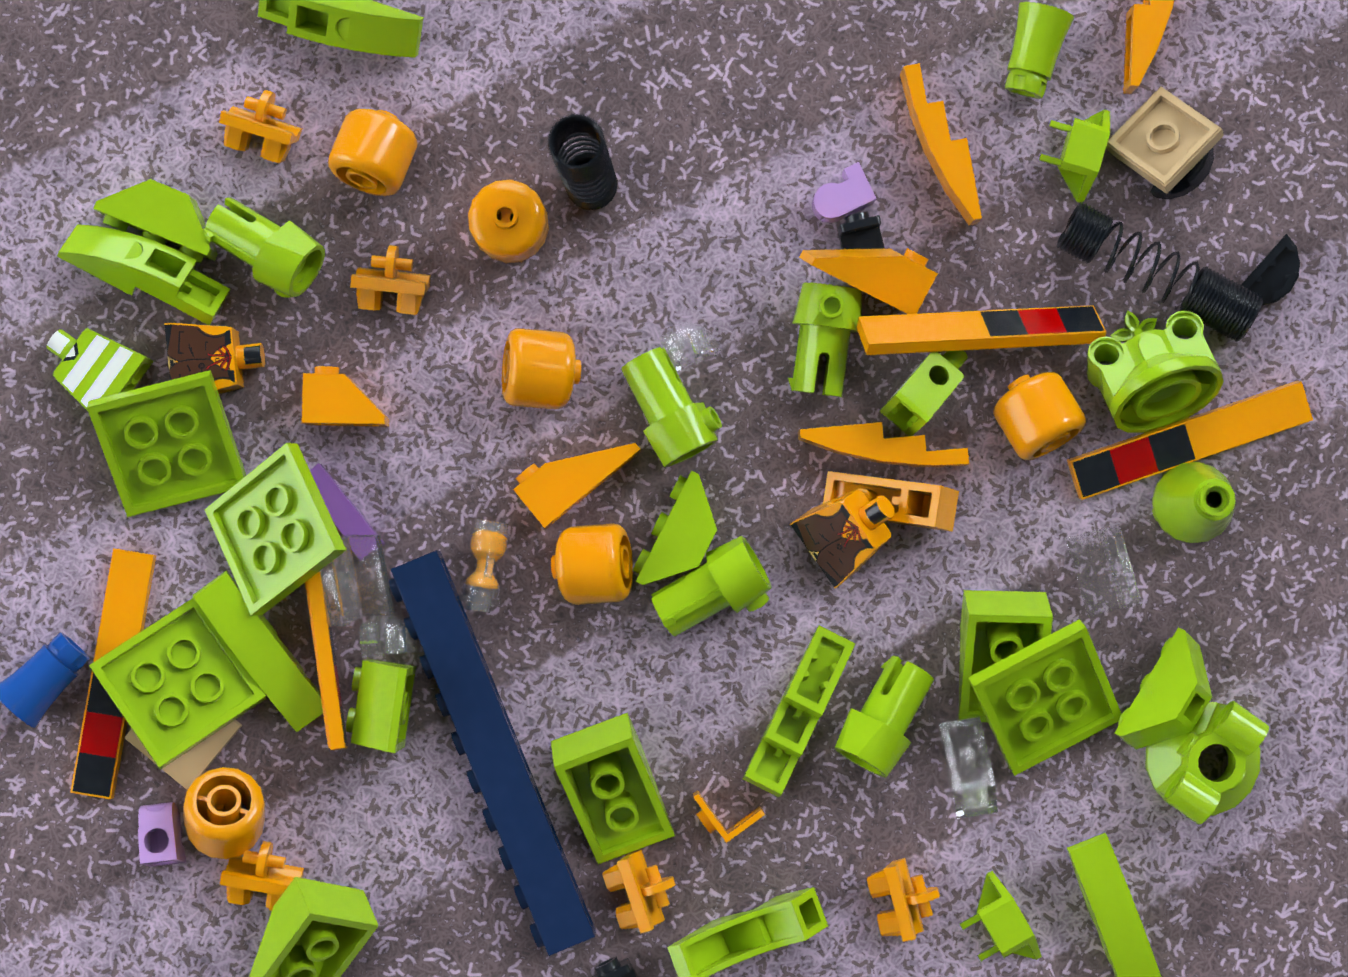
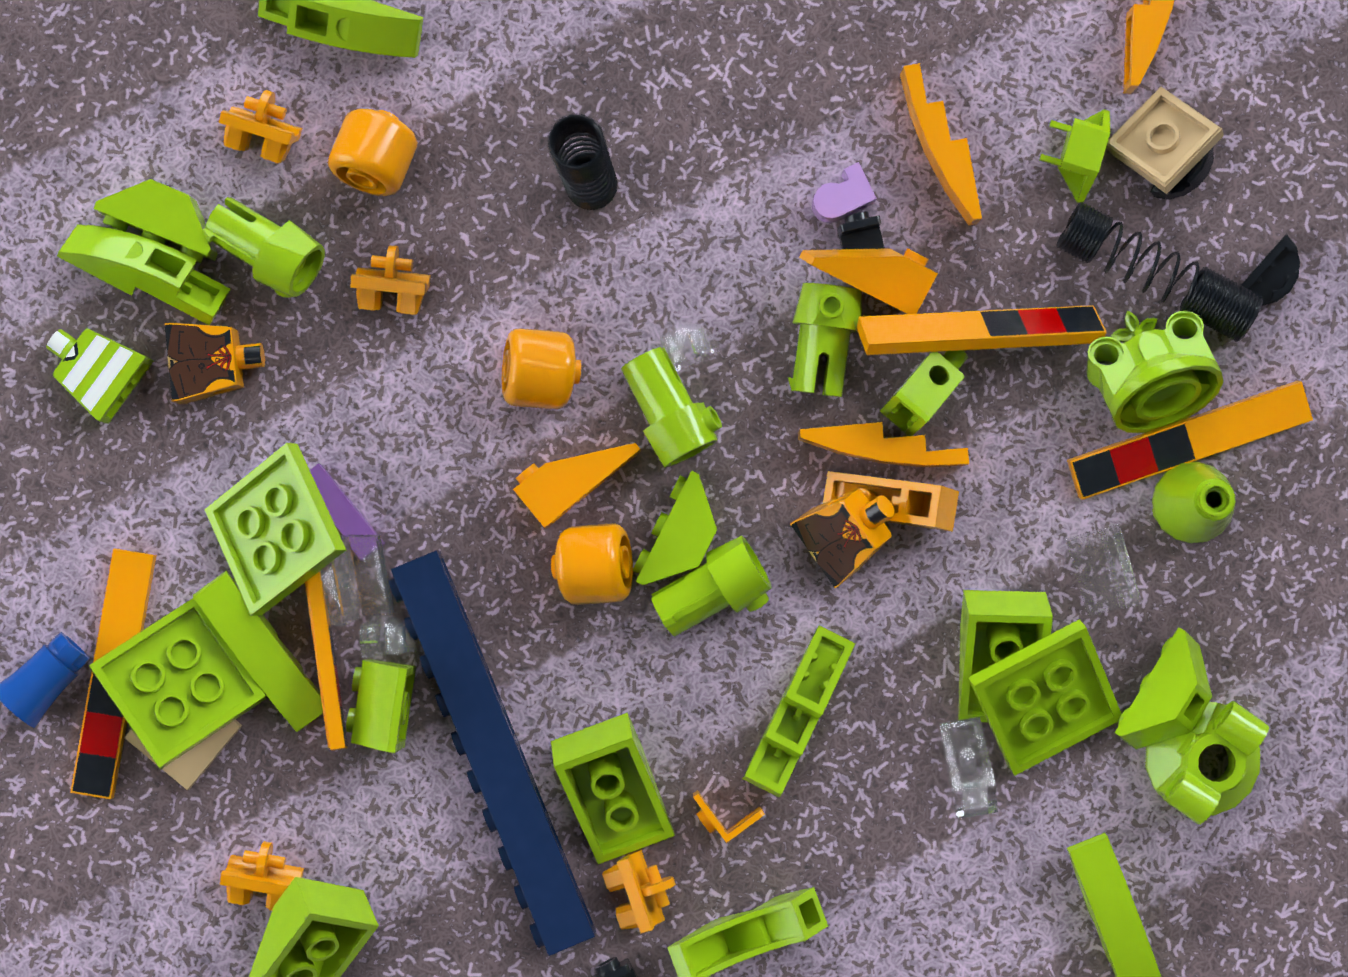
(160, 835): lavender leg -> none
(167, 443): lime plate -> none
(215, 814): light orange head -> none
(337, 401): light orange slope -> none
(487, 546): clear piece -> none
(492, 224): light orange head -> none
(876, 733): lime piece -> none
(905, 917): light orange hips -> none
(1003, 922): lime piece -> none
(1036, 47): lime plant -> none
(1038, 414): light orange head -> none

